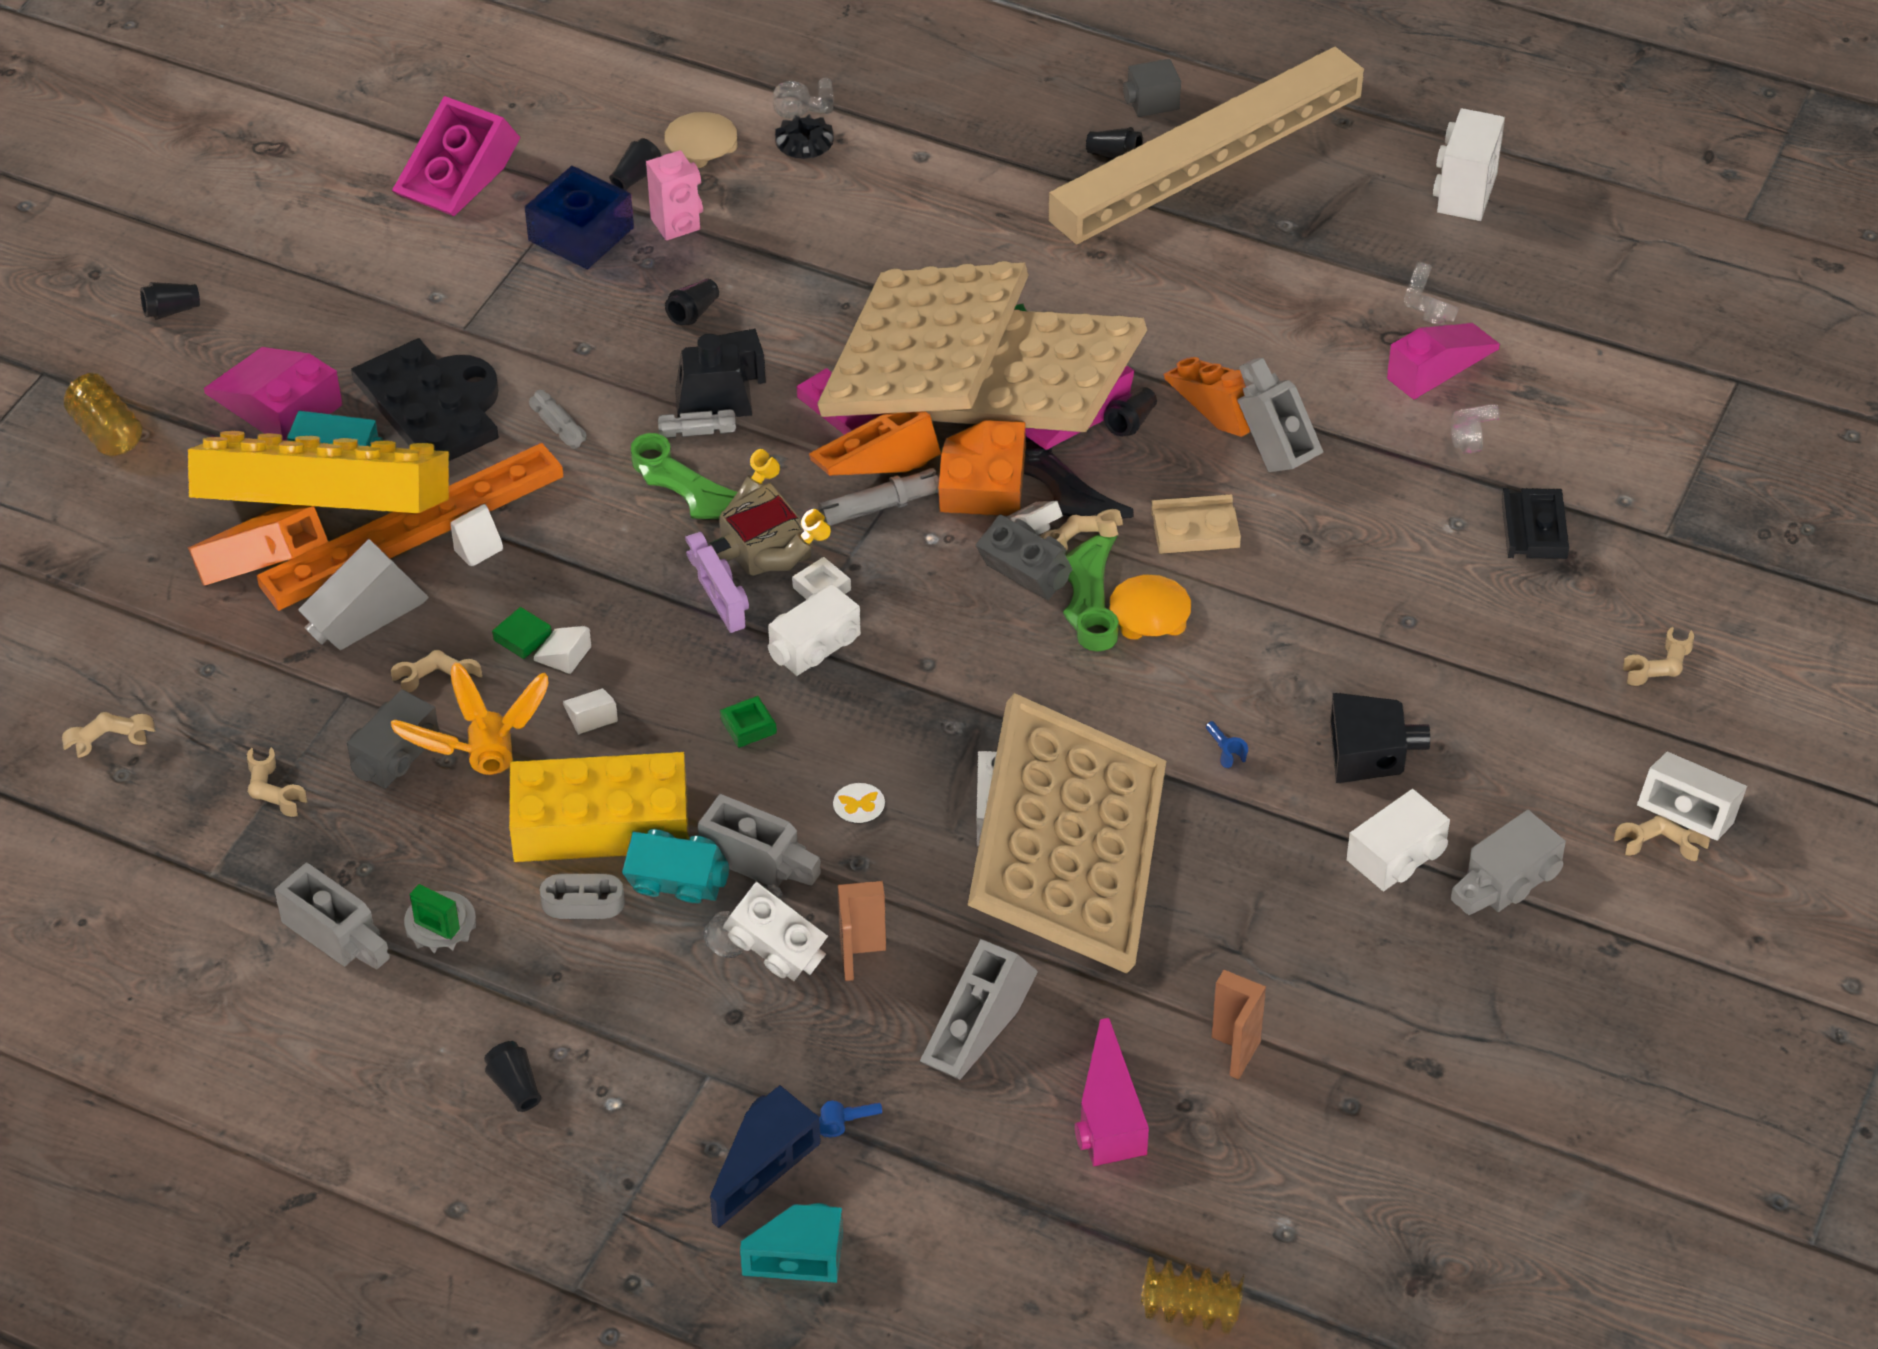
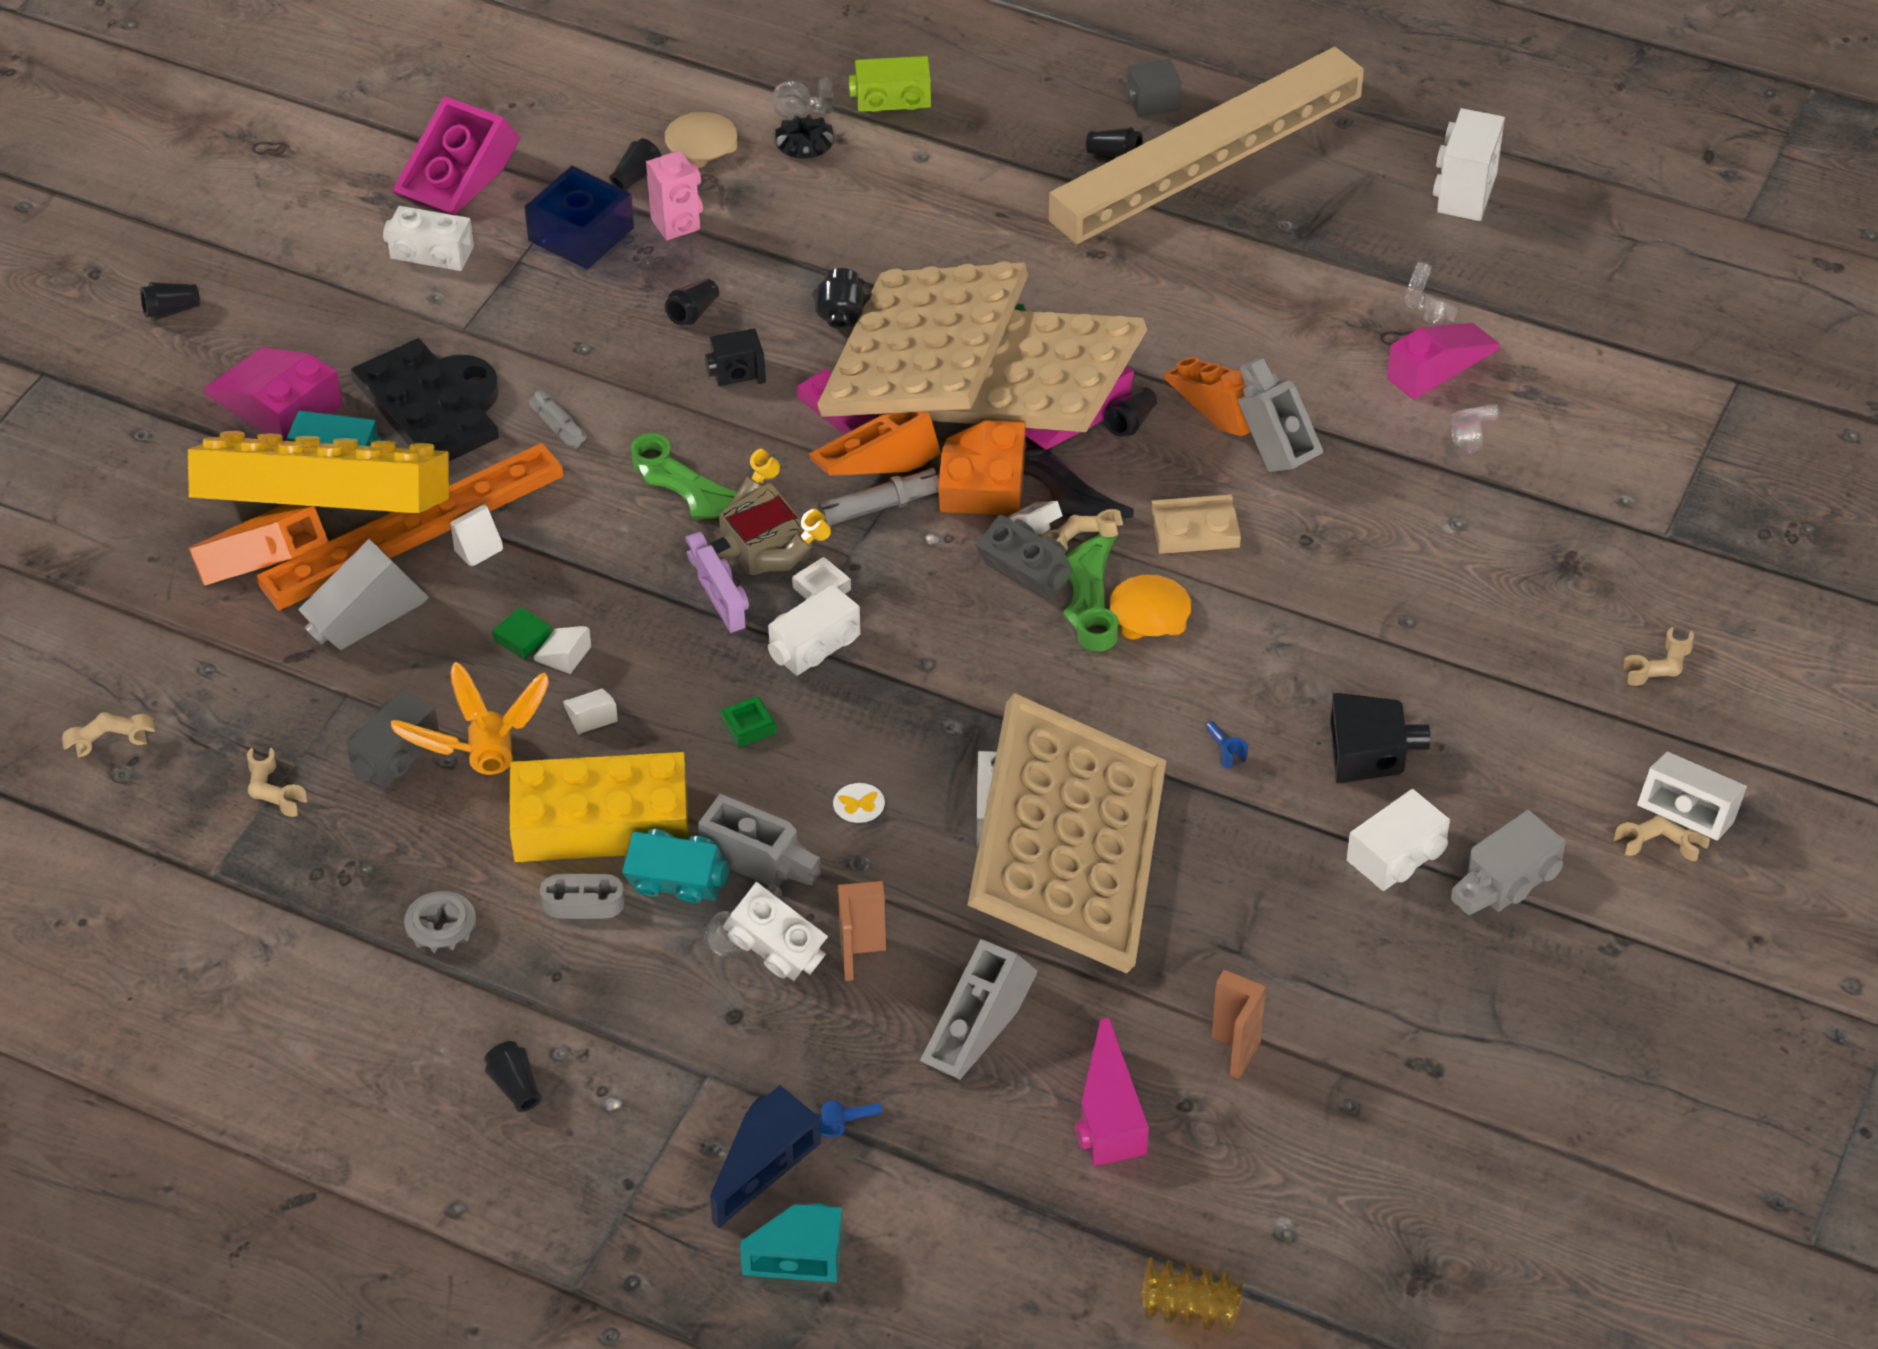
(102, 415): clear yellow piece -> none
(330, 918): light grey hinge -> none
(429, 238): none -> white brick
(434, 661): tan arm -> none
(434, 912): green tile -> none
(697, 423): light grey axle -> none
(712, 379): black torso -> none
(841, 298): none -> black head
(891, 84): none -> lime brick
(1535, 523): black plate -> none

